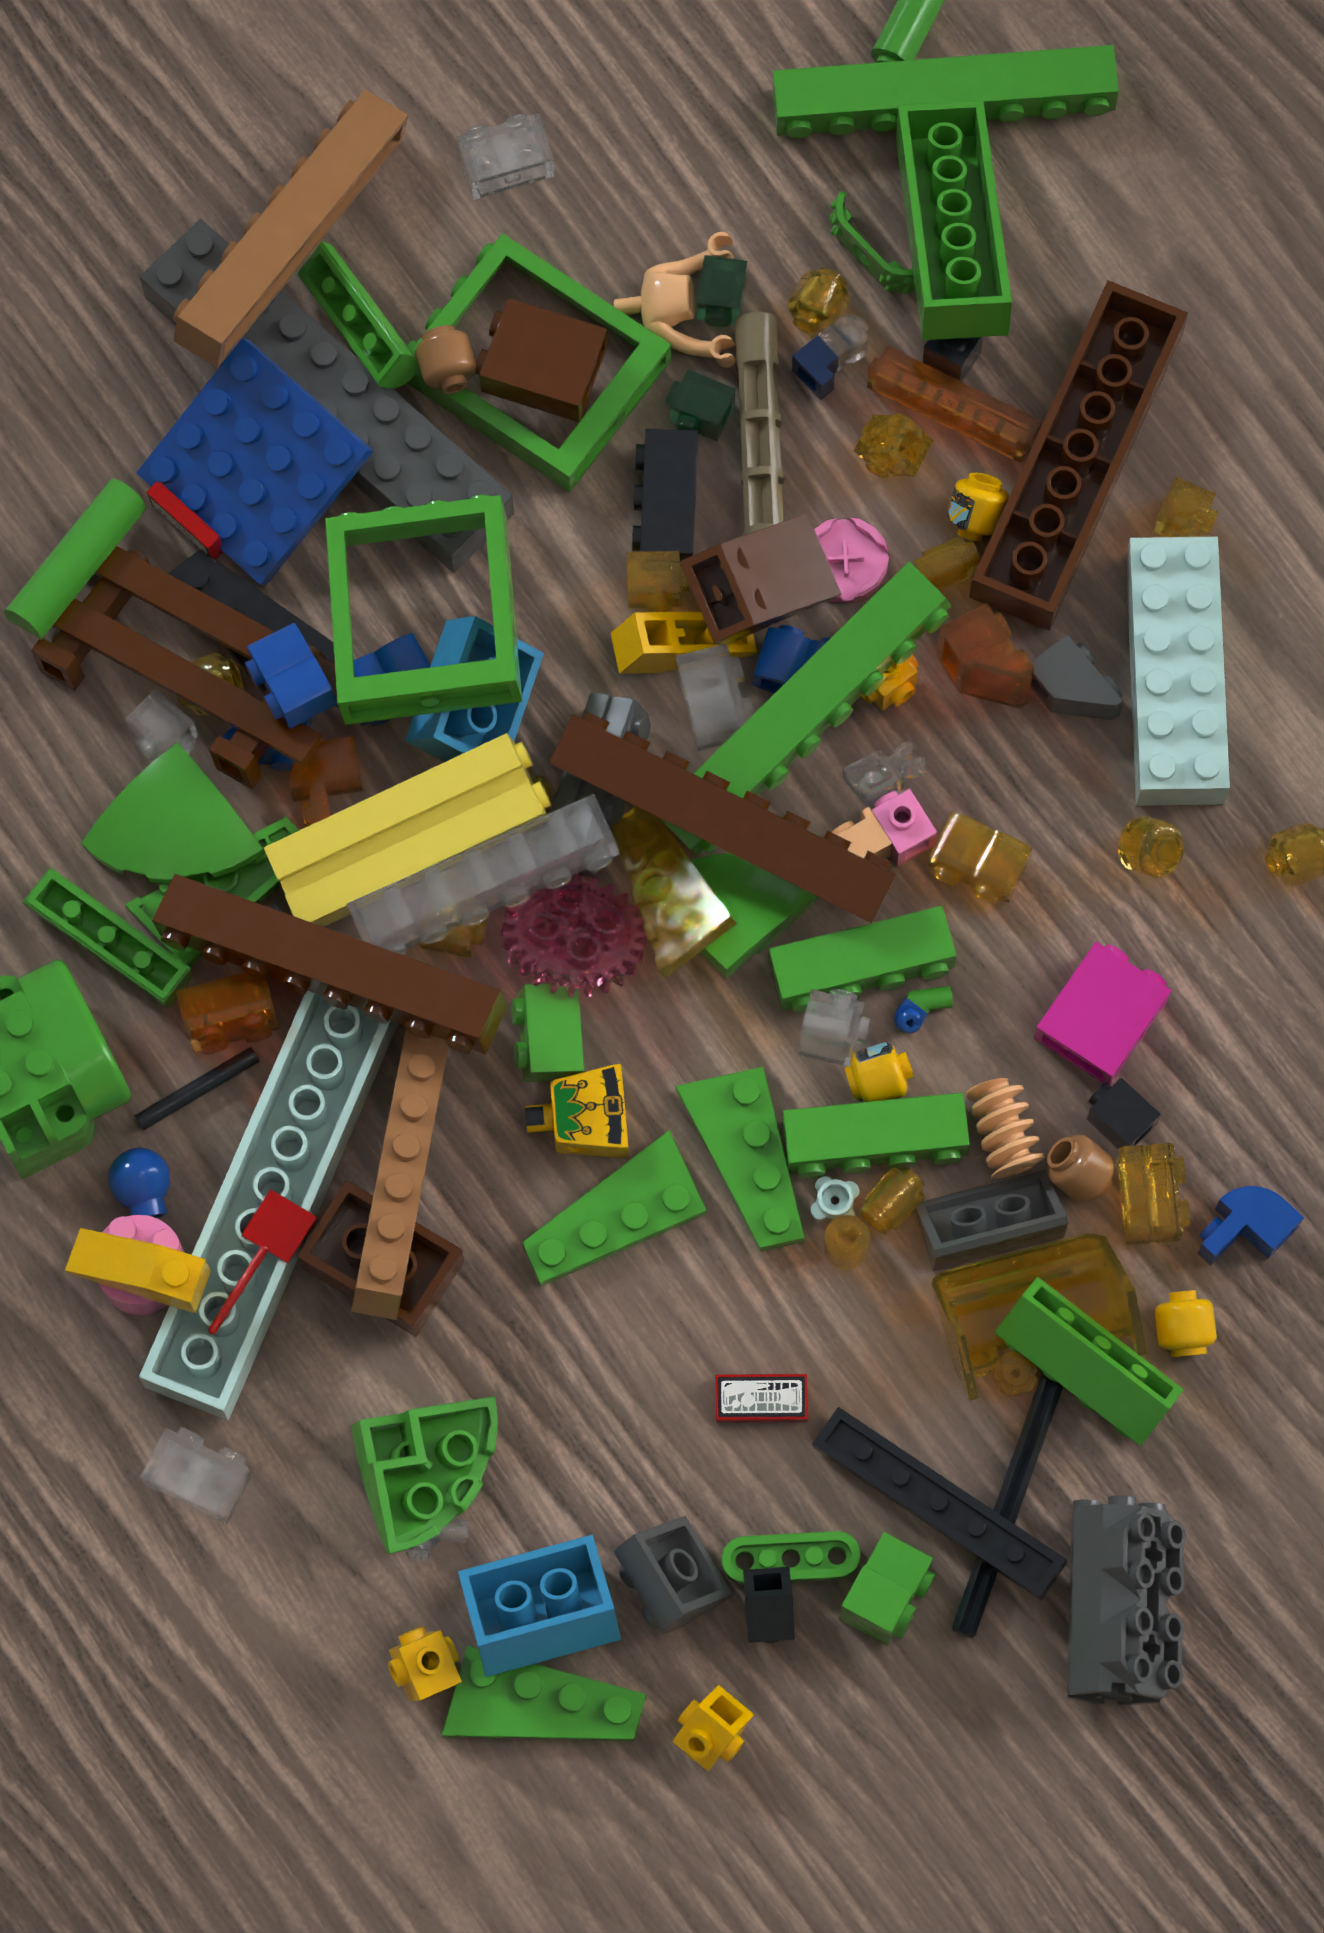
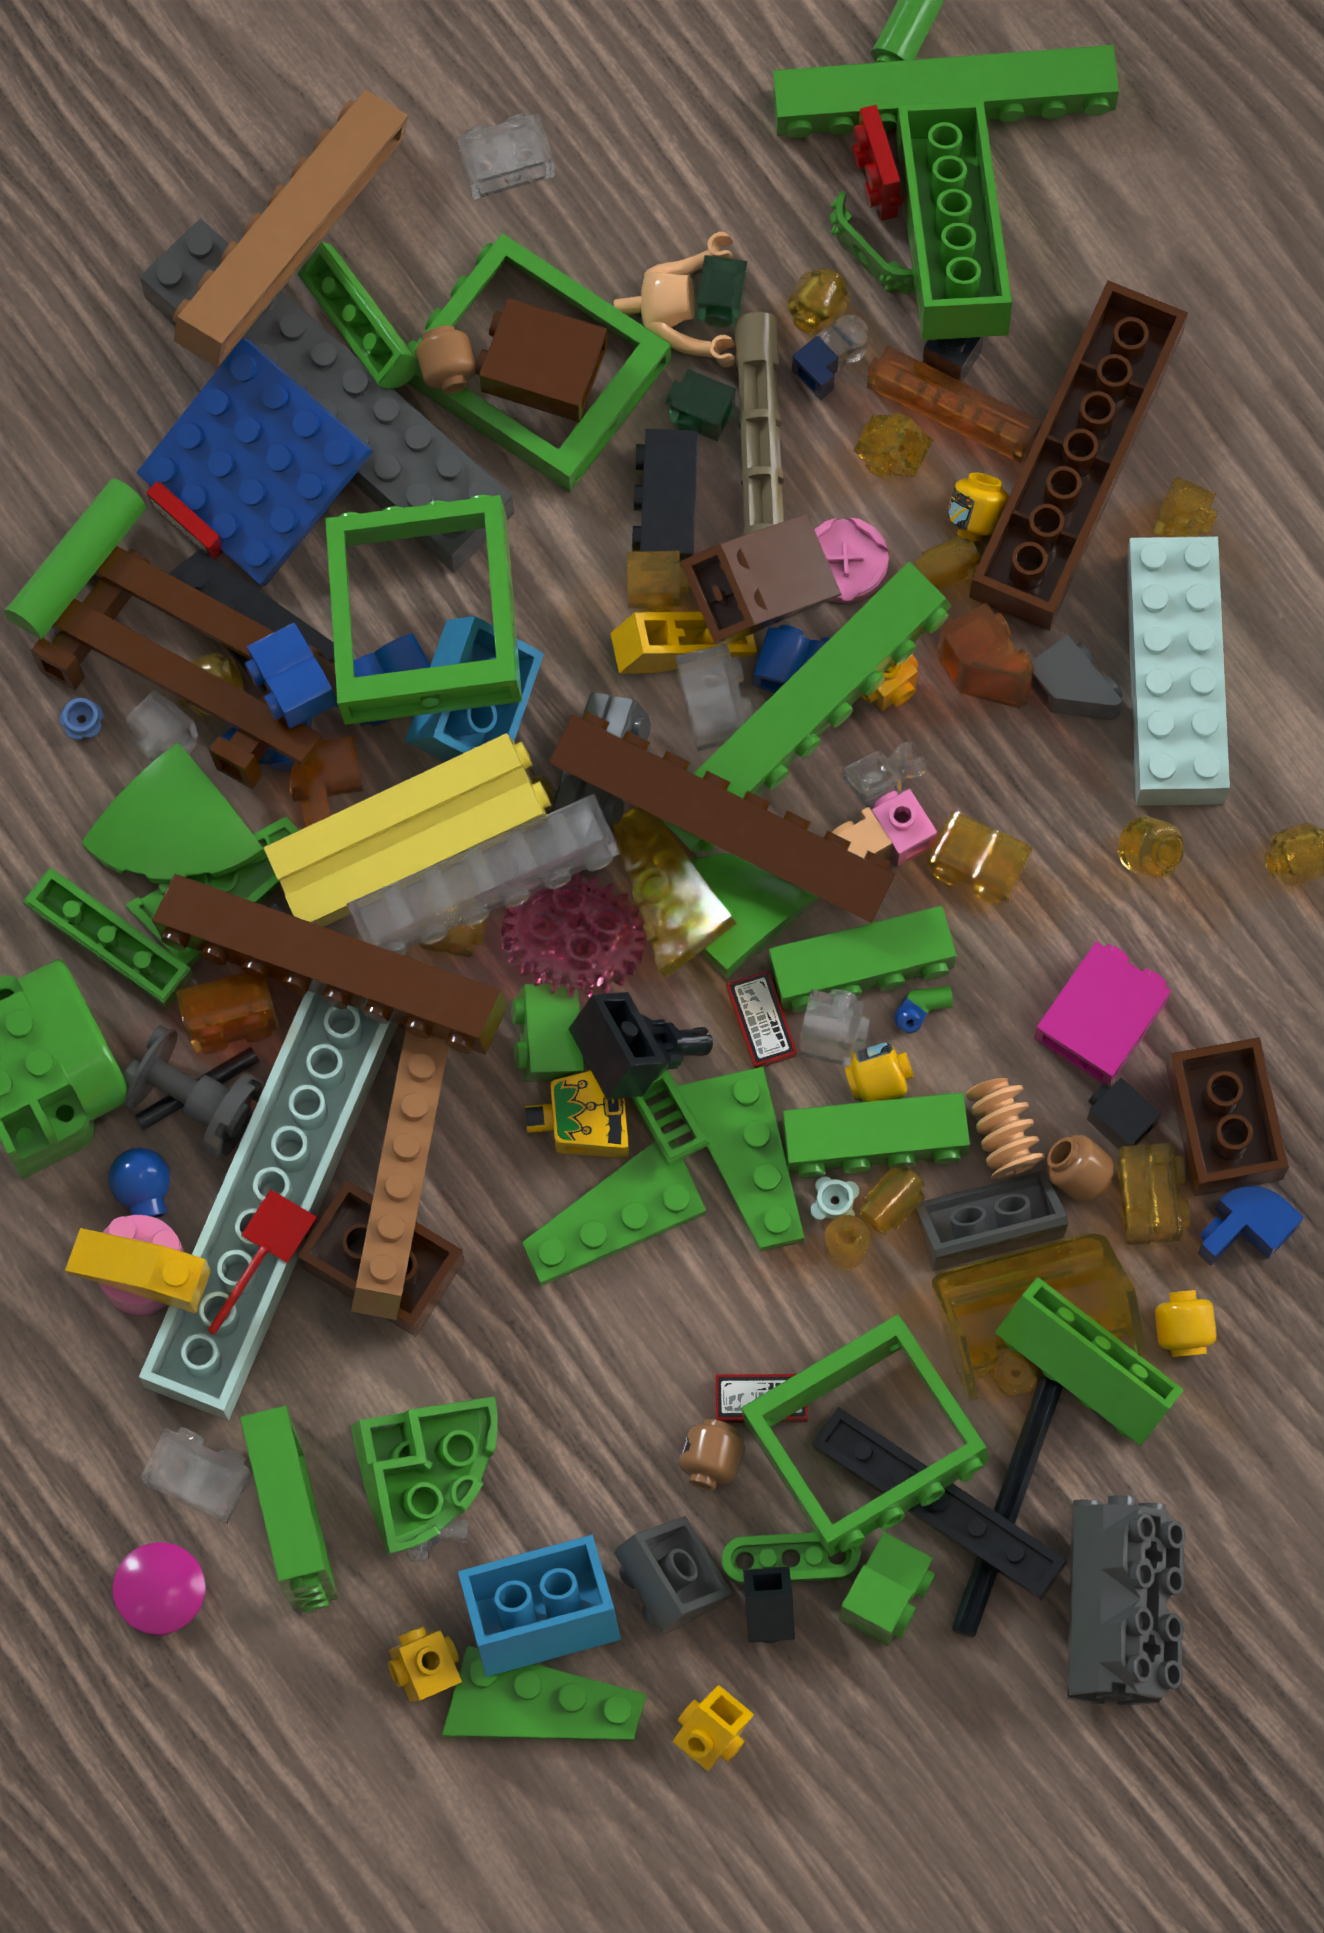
(77, 708): none -> medium blue plate
(159, 1588): none -> dark pink dish
(206, 1101): none -> dark grey piece
(289, 1509): none -> bright green window
(628, 1048): none -> black brick
(666, 1084): none -> bright green slope
(711, 1454): none -> medium nougat head
(761, 1020): none -> tile
(829, 1374): none -> bright green window
(875, 156): none -> red plate
(1227, 1116): none -> reddish brown brick

